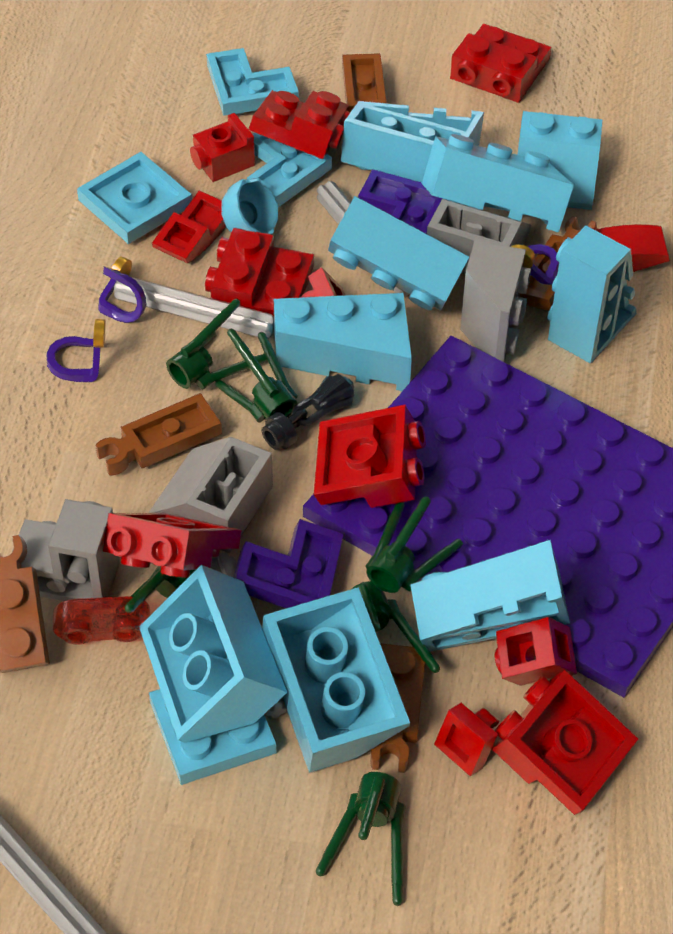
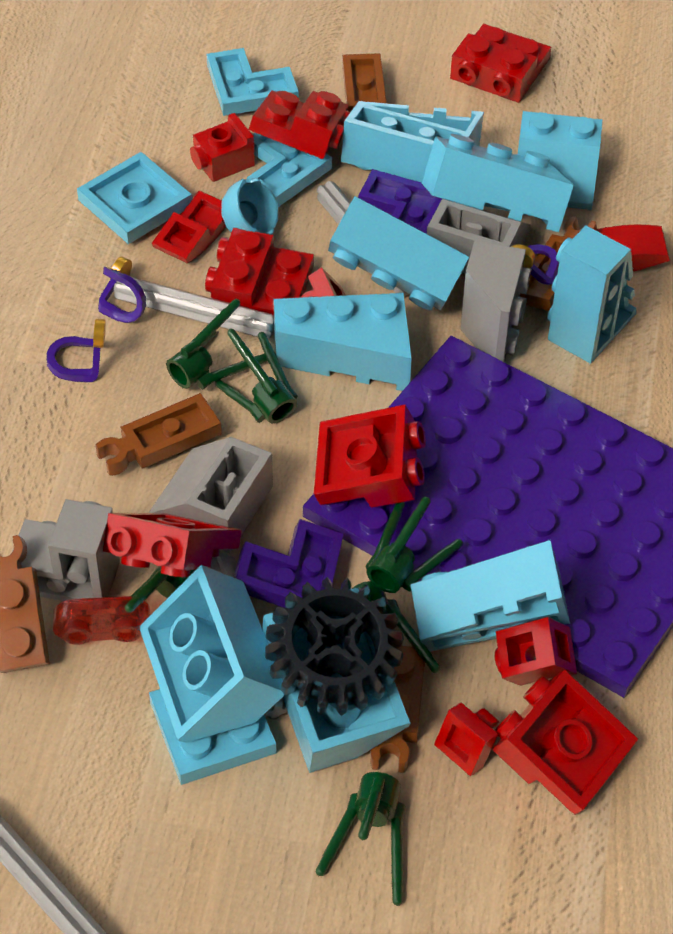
(312, 615): none -> black gear
(331, 395): black piece -> none

